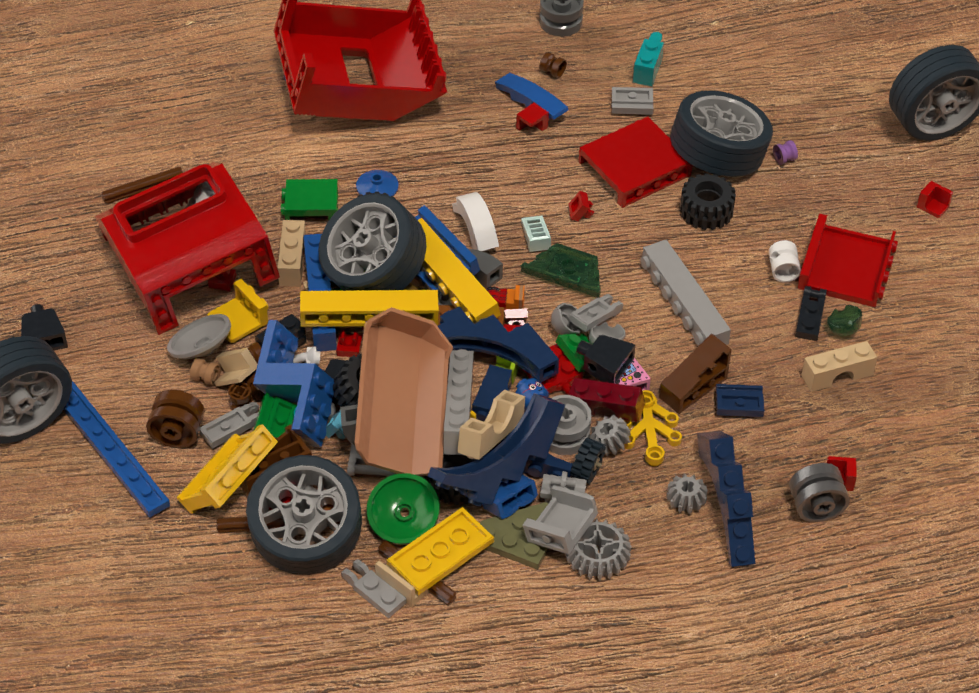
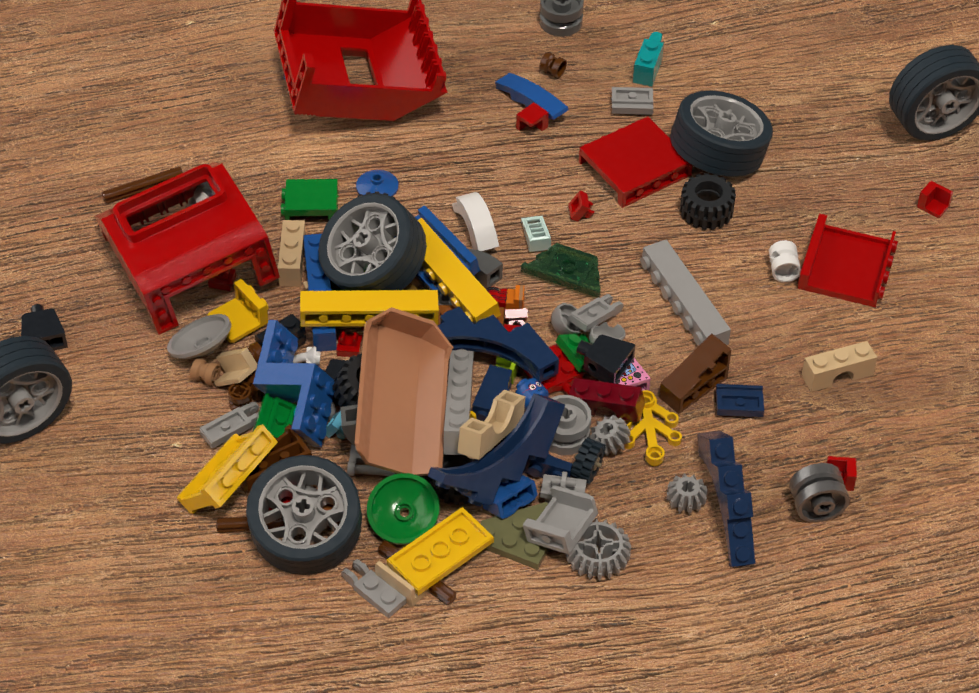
(115, 453): blue plate -> none
(175, 418): reddish brown wheel -> none
(785, 152): medium lavender wheel -> none
(810, 314): black plate -> none
(846, 321): clear green hair -> none

